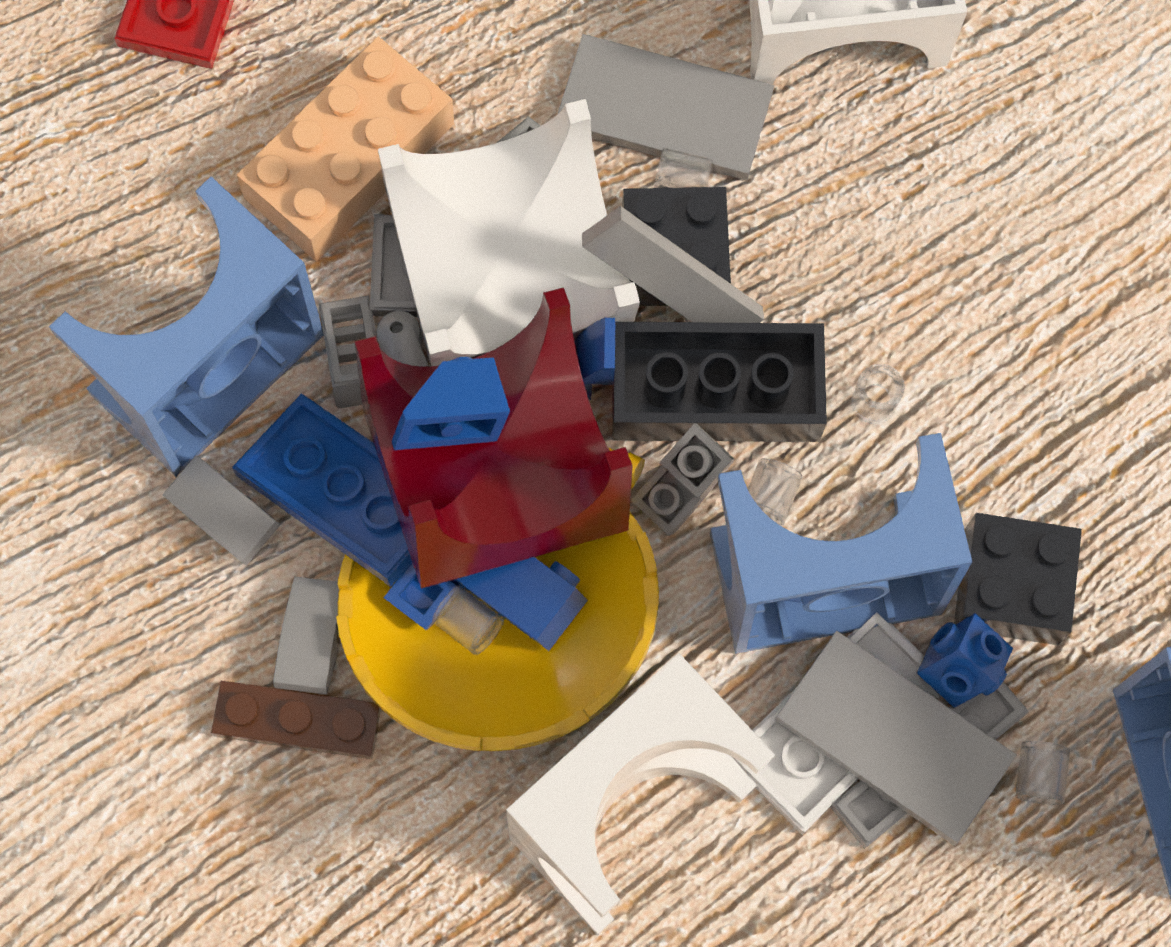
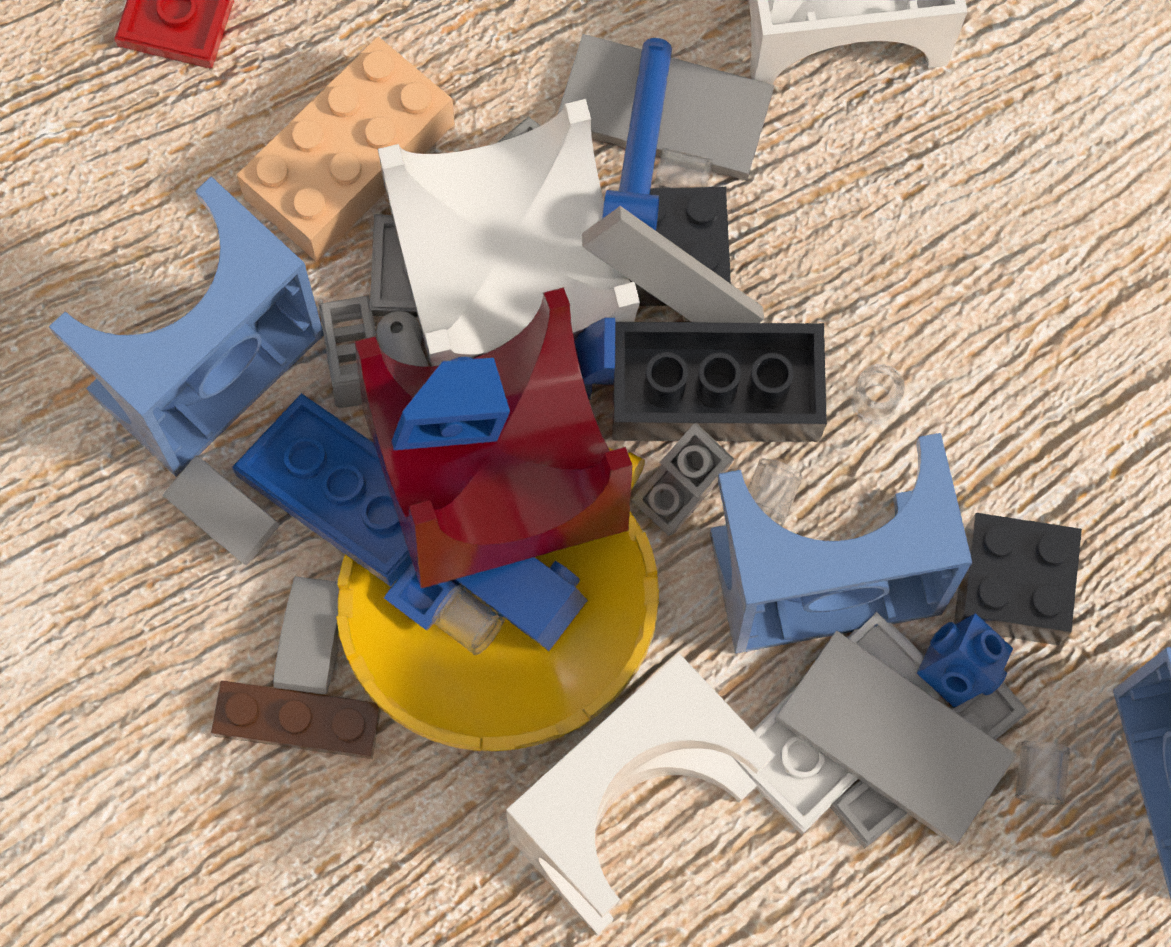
(643, 136): none -> blue piece

